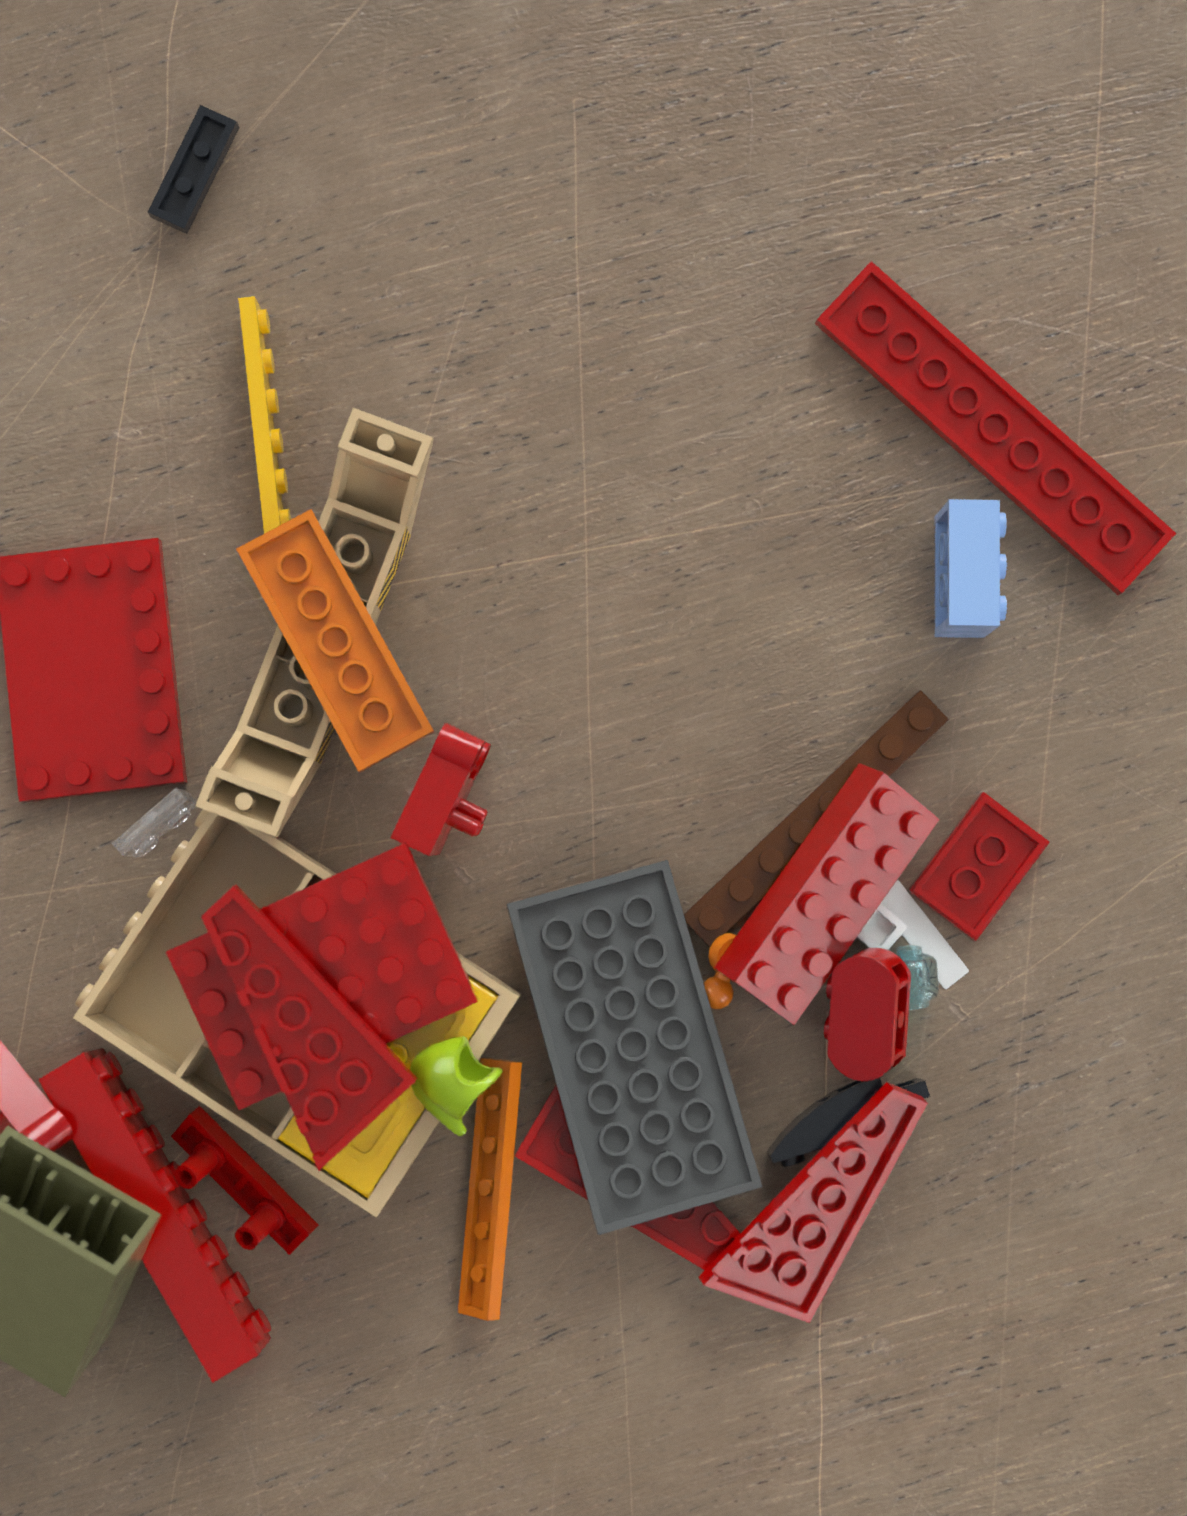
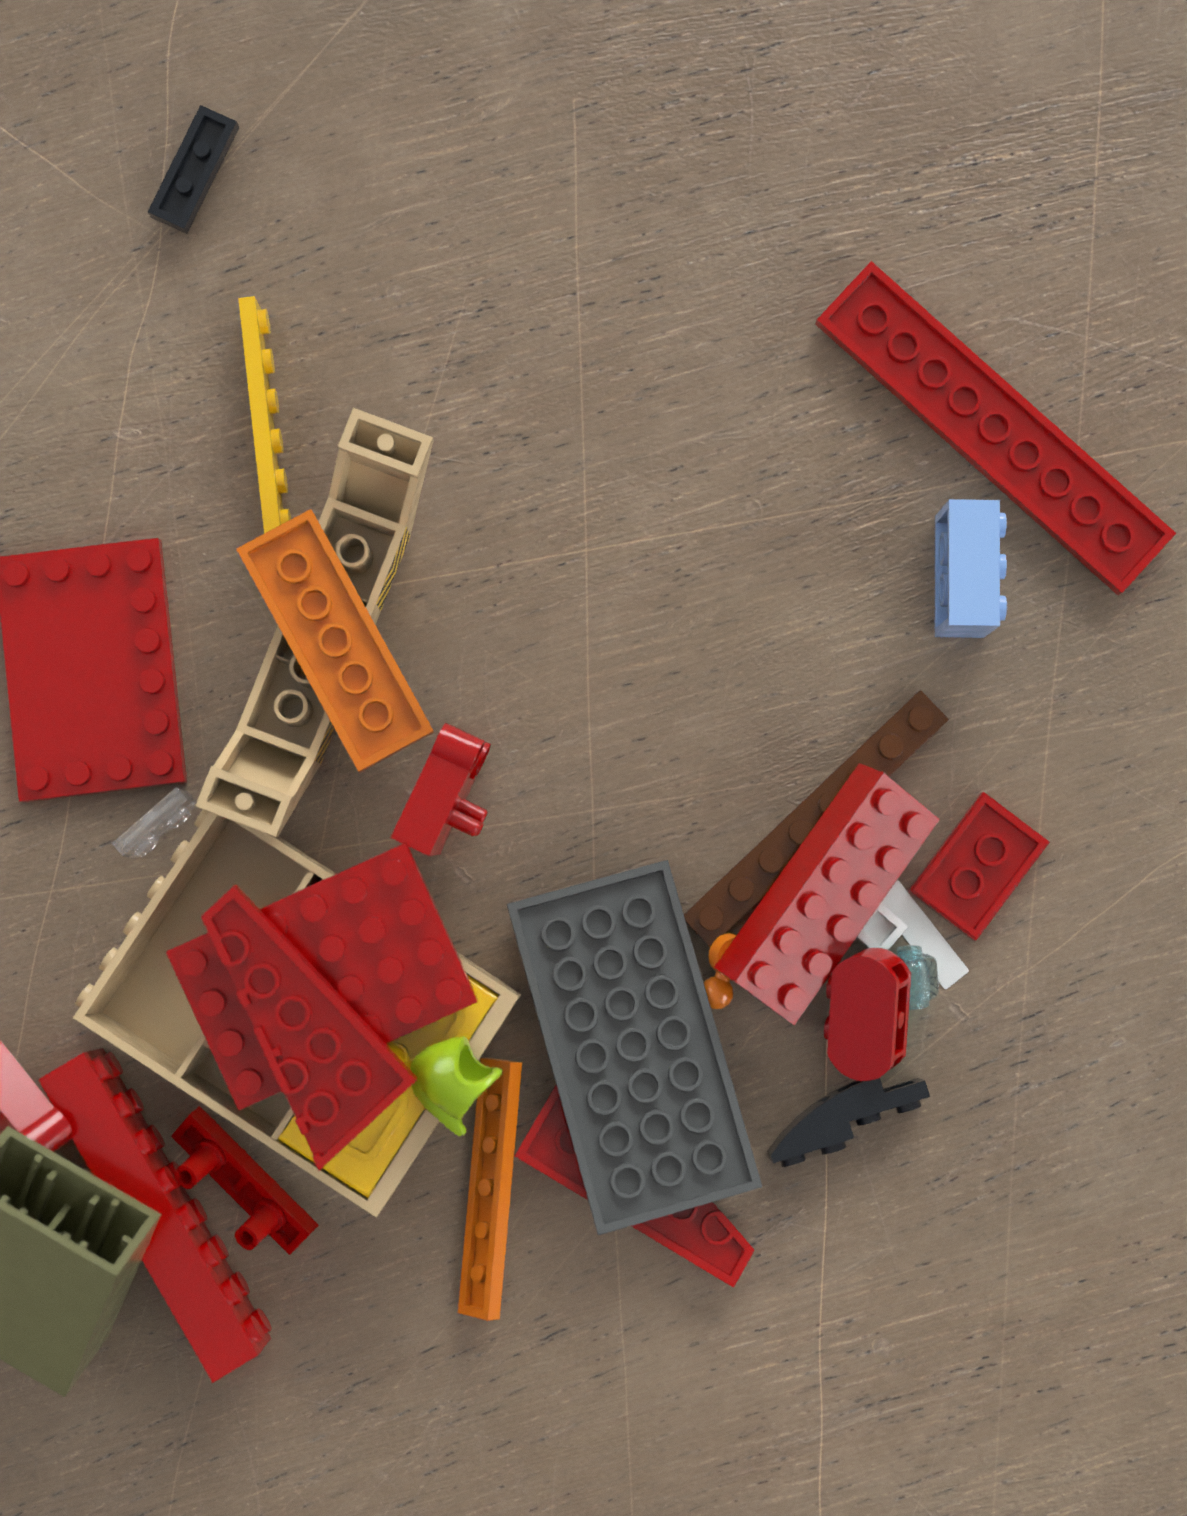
(807, 1229): wing -> none

